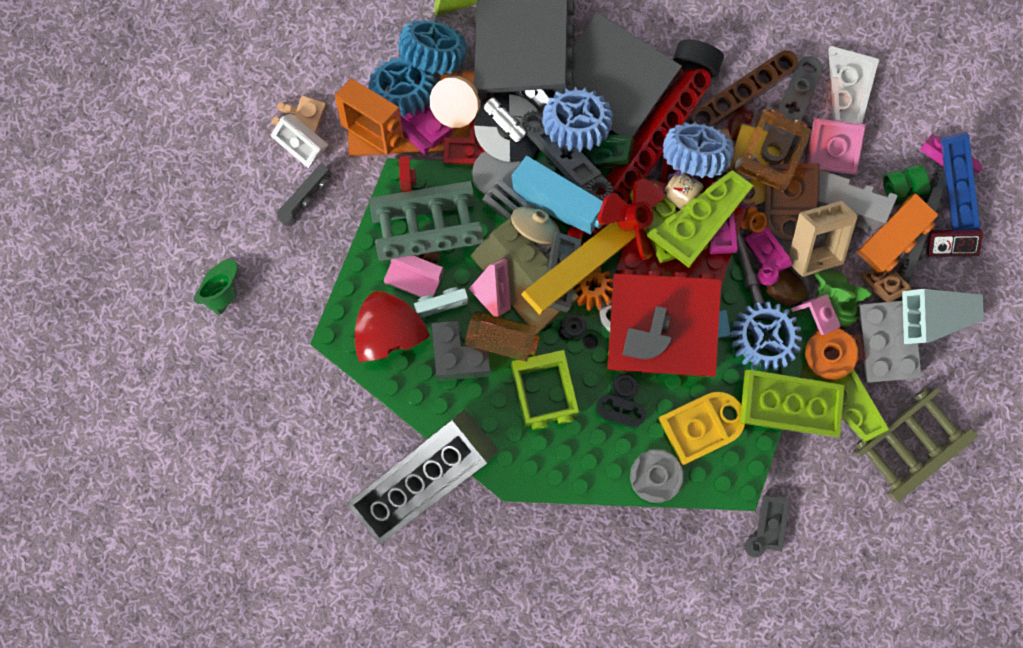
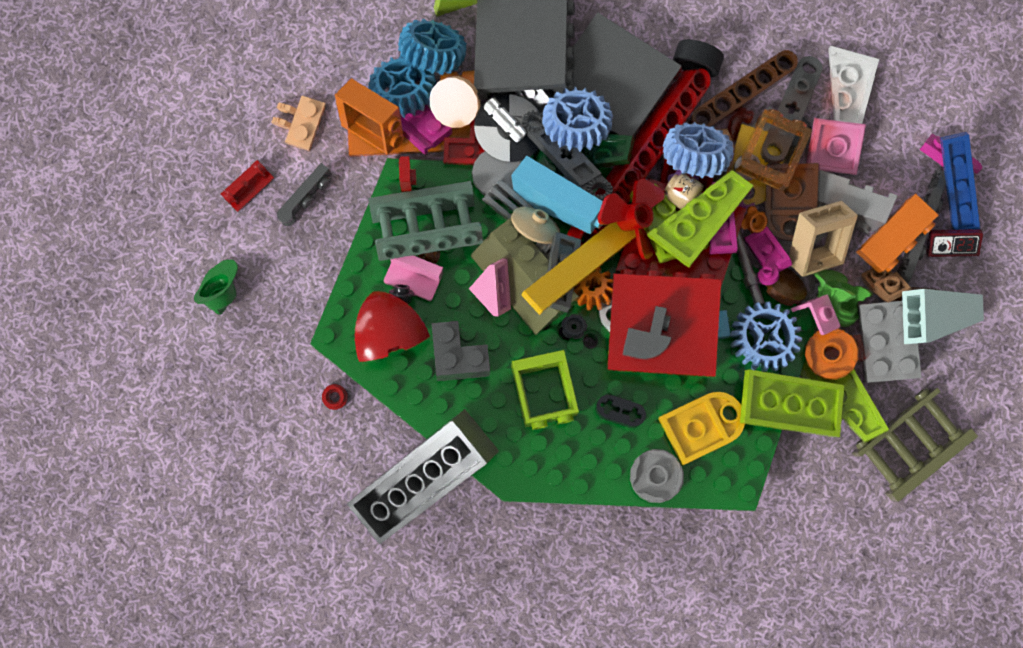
(247, 186): none -> red hinge
(299, 139): white slope -> none
(327, 393): none -> red plate
(403, 292): none -> black plate
(432, 305): light aqua plate -> none
(502, 336): clear orange window -> none
(625, 386): black plate -> none
(770, 527): dark grey hinge -> none
(907, 183): green wheel -> none

